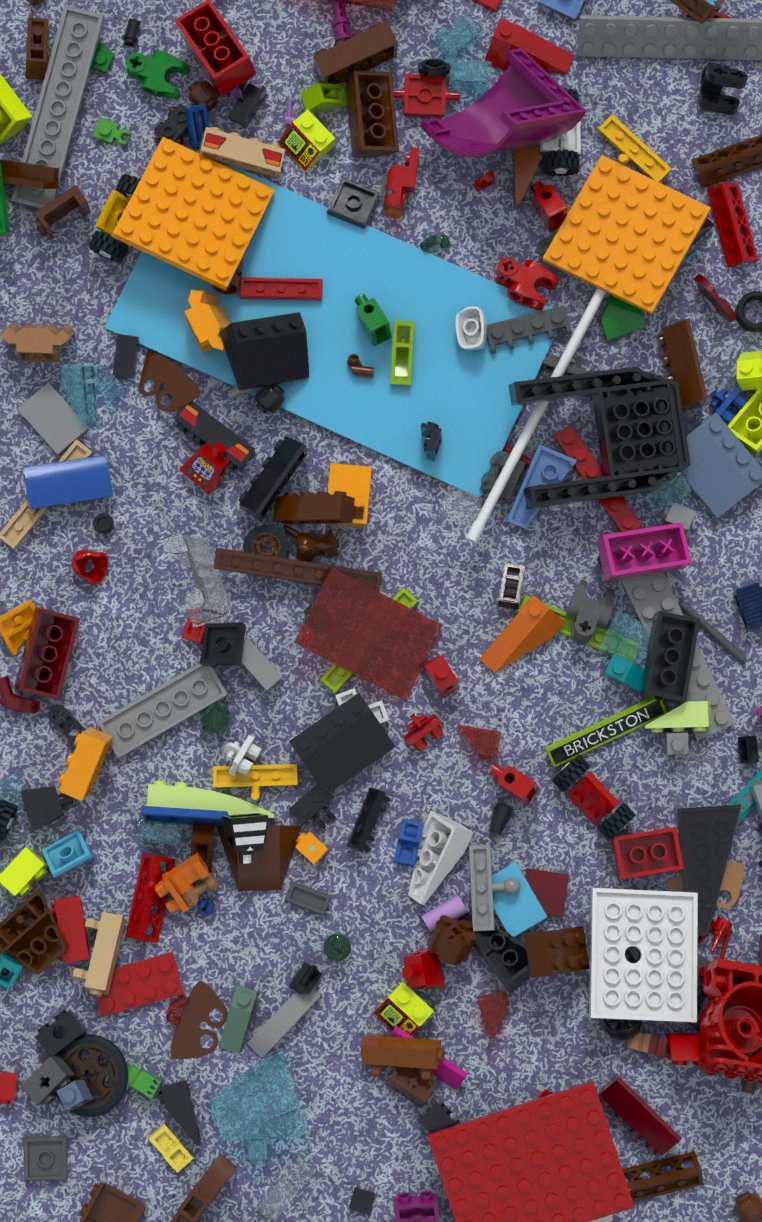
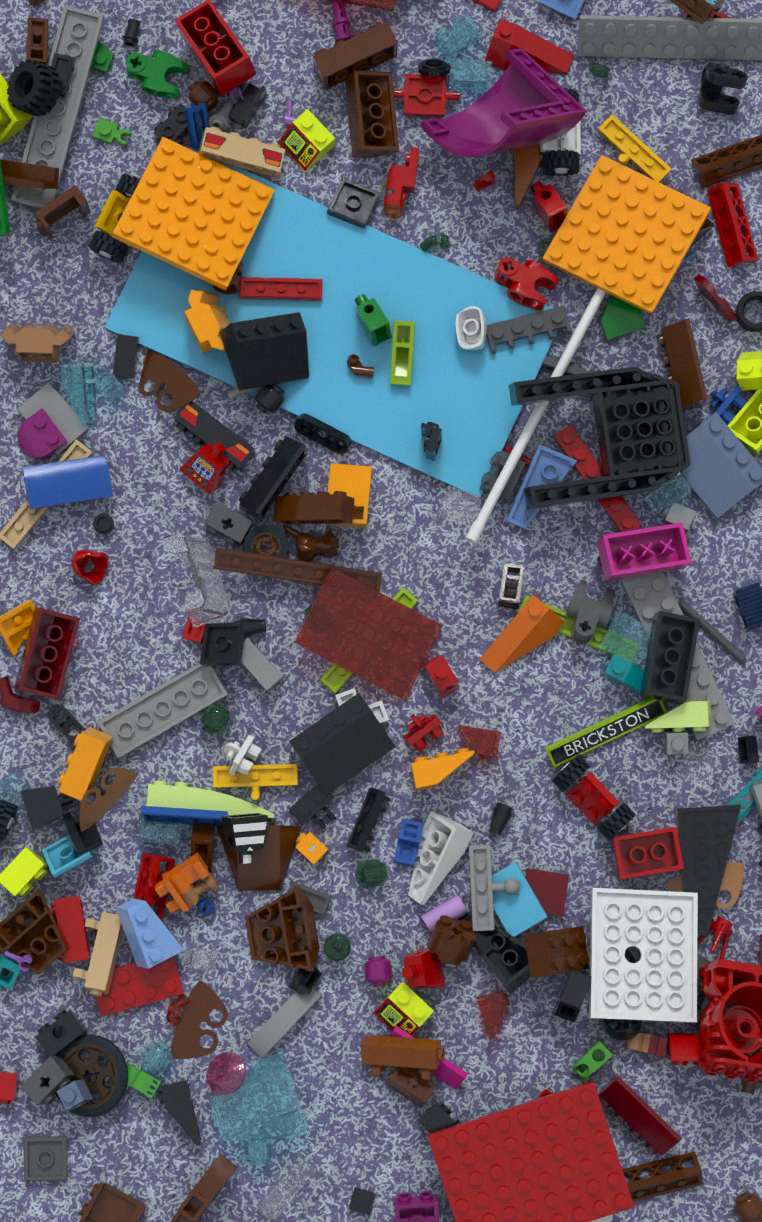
(26, 958): none -> medium lavender hand
(34, 87): none -> black tyre
(40, 436): none -> magenta slope
(64, 66): none -> black tile
(85, 840): none -> black panel
(93, 812): none -> medium nougat piece
(146, 934): none -> light blue wedge
(156, 1056): none -> clear light blue head
(170, 1147): light yellow slope -> none
(199, 958): none -> clear bracket
(221, 118): none -> light grey cone
(222, 514): none -> dark grey brick
(232, 1076): none -> clear pink dish
(238, 1018): sand green slope -> none
(253, 626): none -> black cone
(285, 931): none -> reddish brown wedge
(314, 435): none -> black beam
(324, 97): lime slope -> none
(371, 873): none -> clear green head
(378, 971): none -> magenta head
(434, 771): none -> light orange slope
(521, 788): red torso -> none
(572, 996): none -> black slope
(592, 1059): none -> bright green leg
(599, 70): none -> tile

